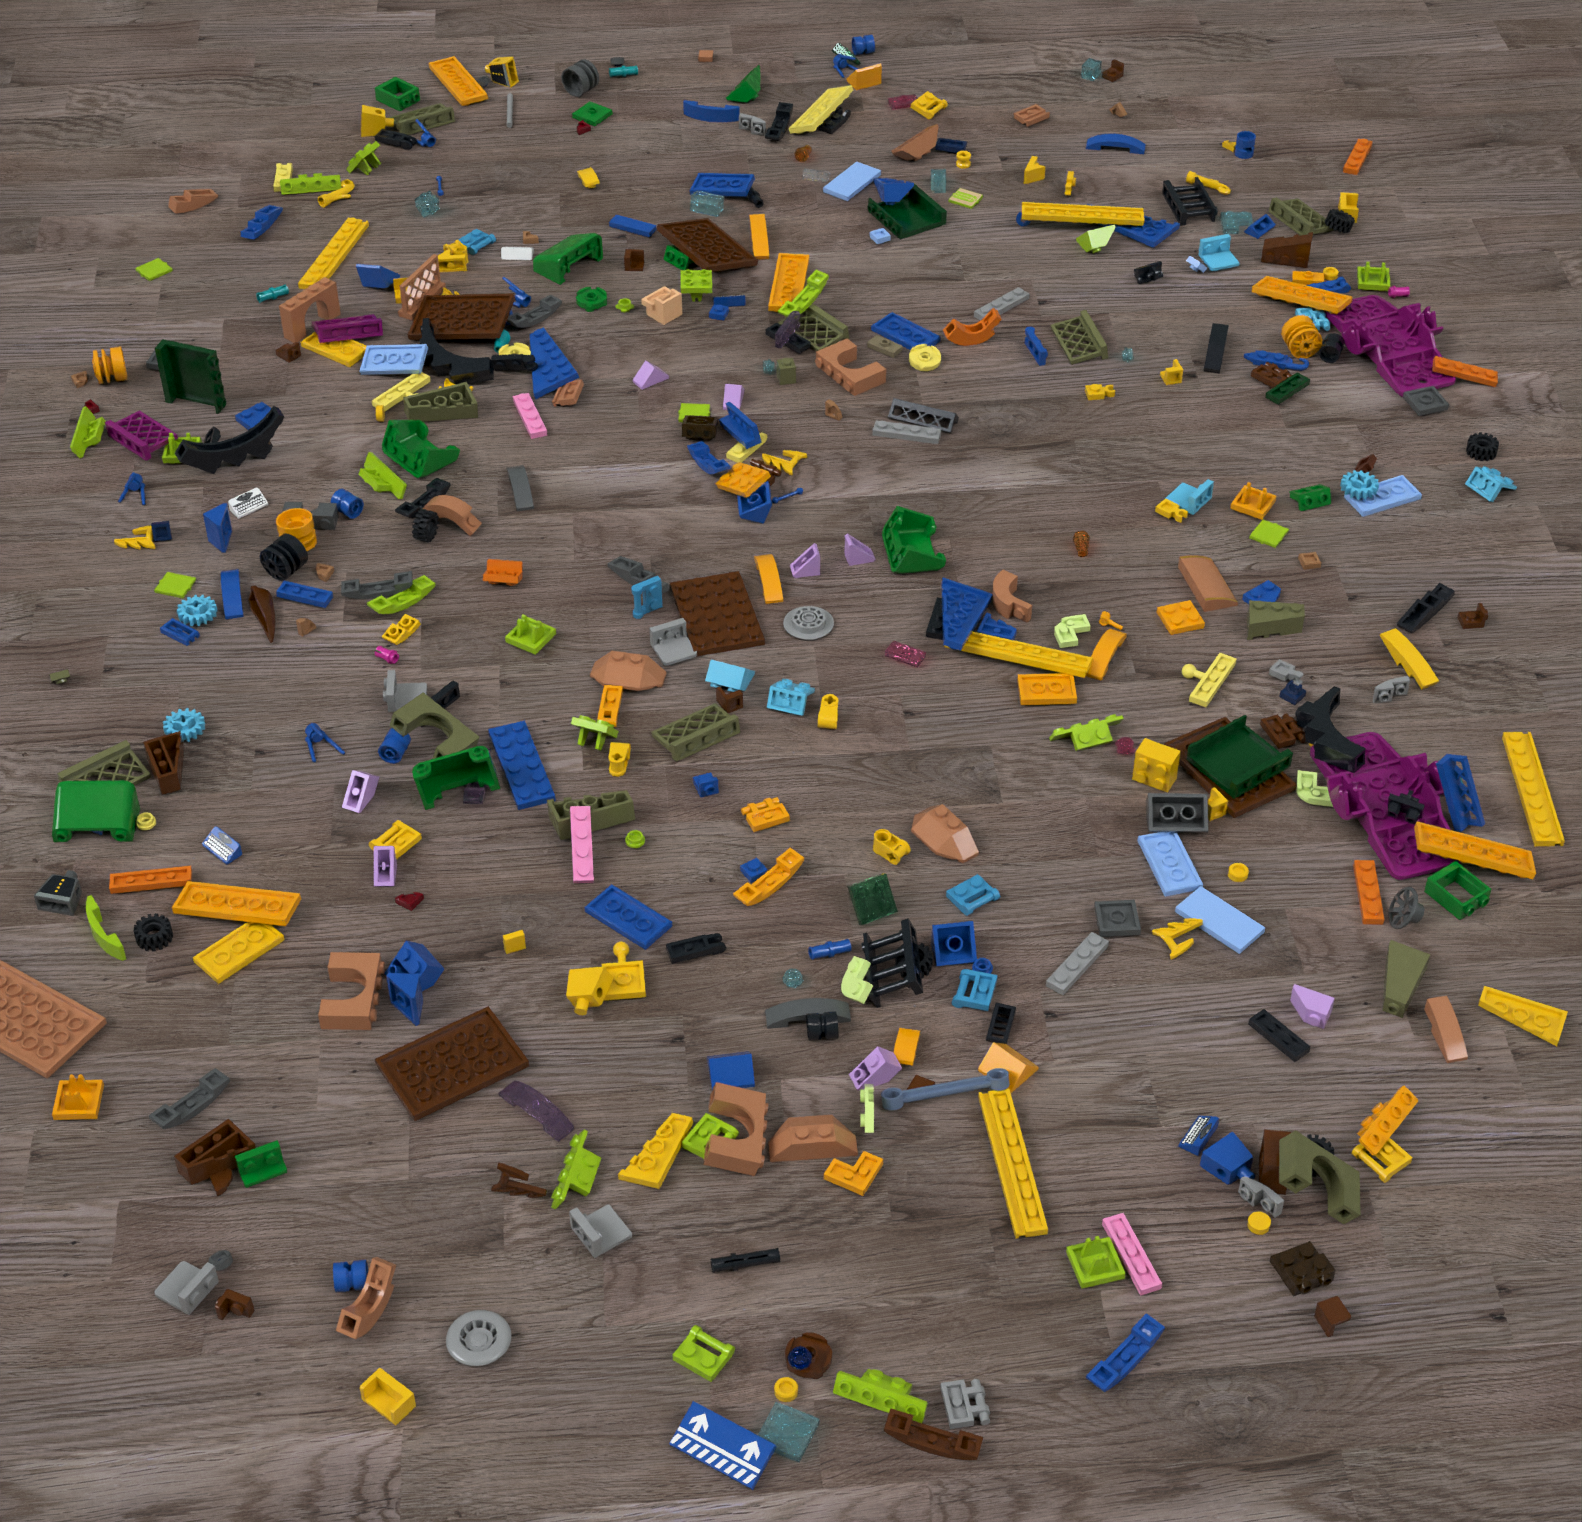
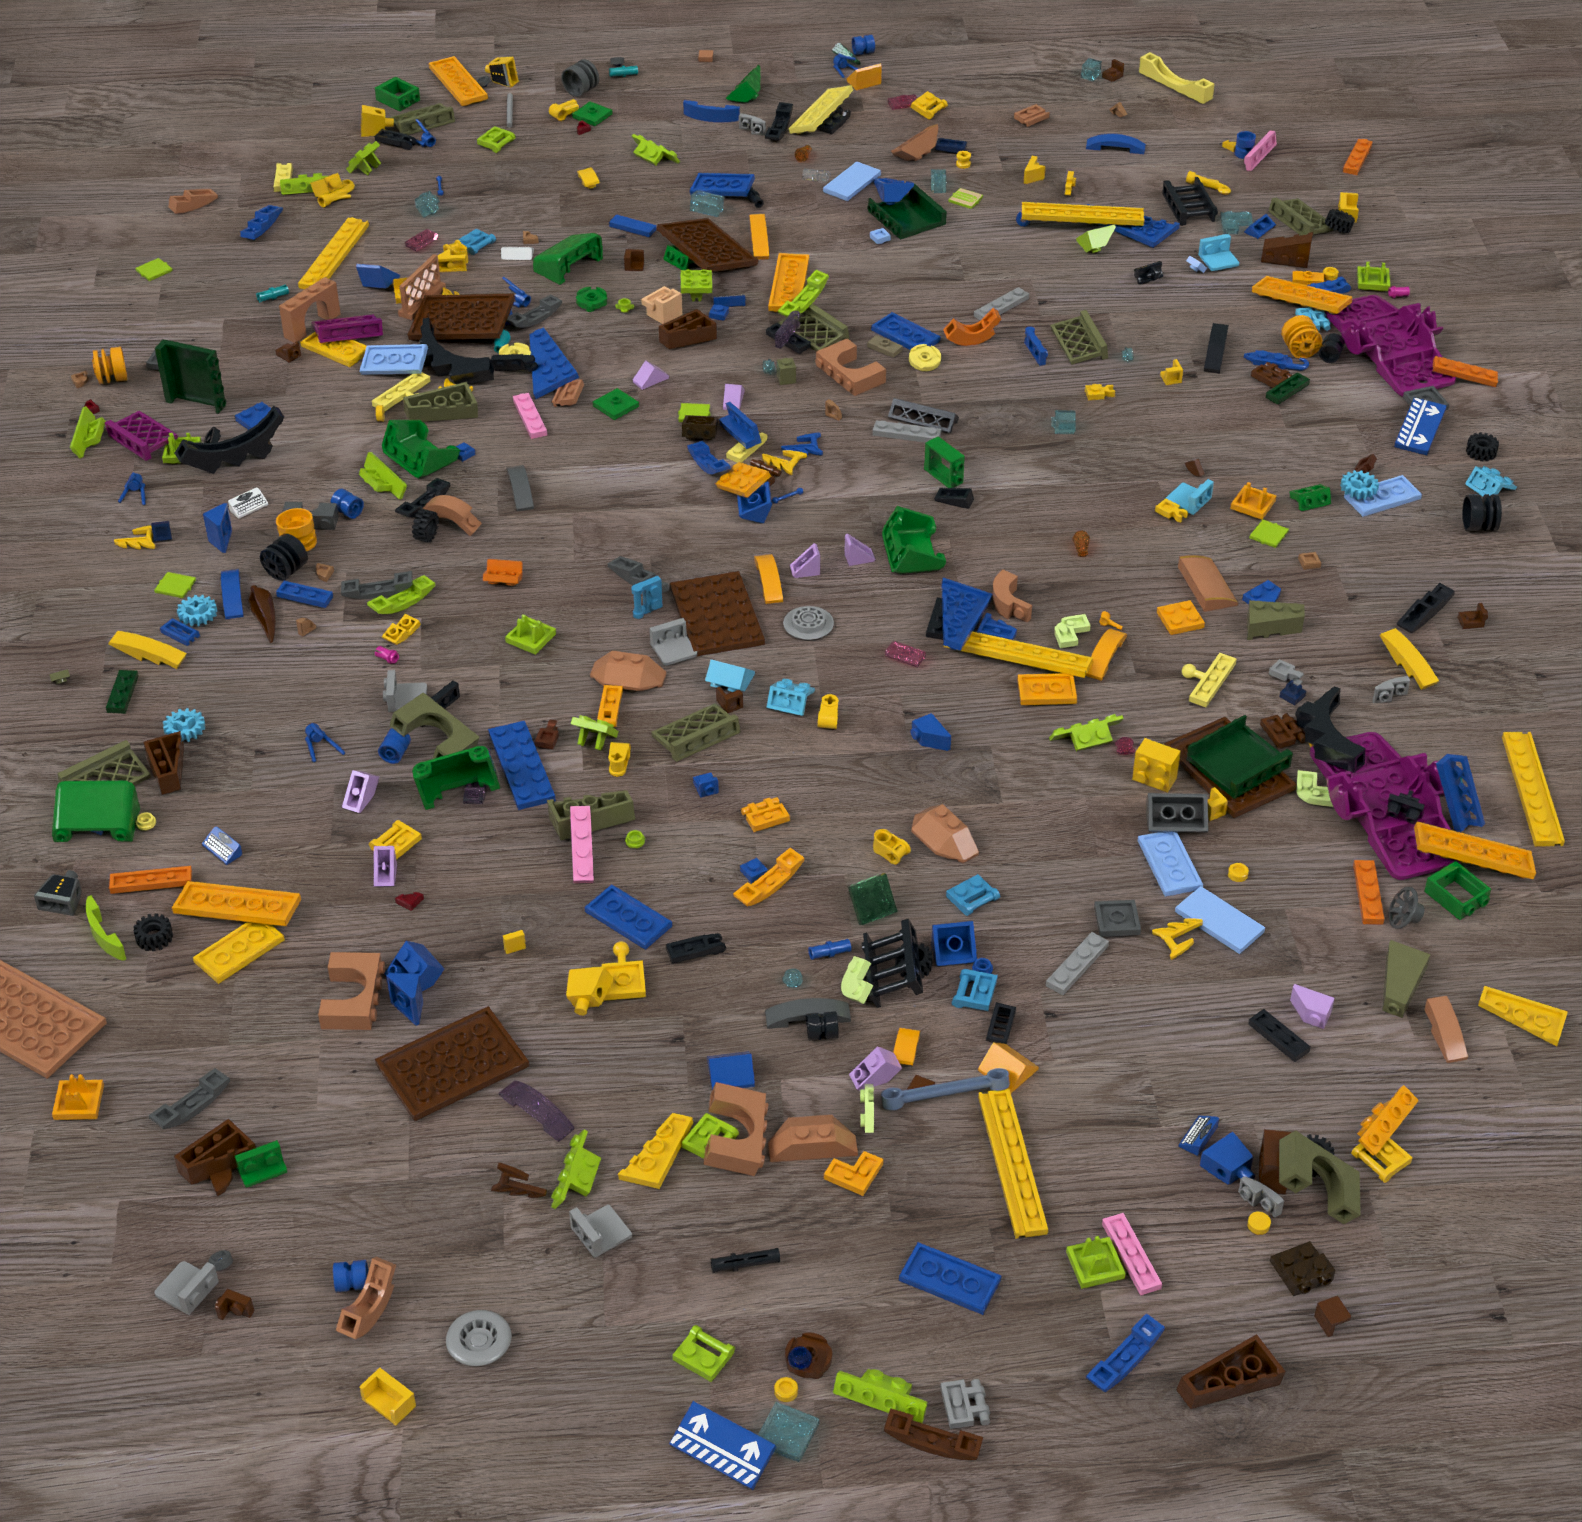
(122, 691): none -> dark green plate
(148, 648): none -> yellow slope
(326, 184): none -> yellow slope
(421, 240): none -> clear pink plate
(465, 451): none -> blue plate
(492, 136): none -> lime plate
(547, 737): none -> copper plate
(561, 111): none -> yellow piece
(615, 404): none -> green plate
(651, 152): none -> lime bracket
(687, 330): none -> reddish brown wedge
(806, 448): none -> blue piece
(930, 733): none -> blue slope
(934, 452): none -> green window
(950, 1278): none -> blue tile
(955, 496): none -> black slope
(1064, 422): none -> clear light blue brick
(1154, 67): none -> light yellow arch
(1195, 467): none -> reddish brown tile
(1232, 1374): none -> reddish brown wedge
(1263, 147): none -> bright pink plate
(1420, 426): none -> blue tile
(1481, 512): none -> black wheel

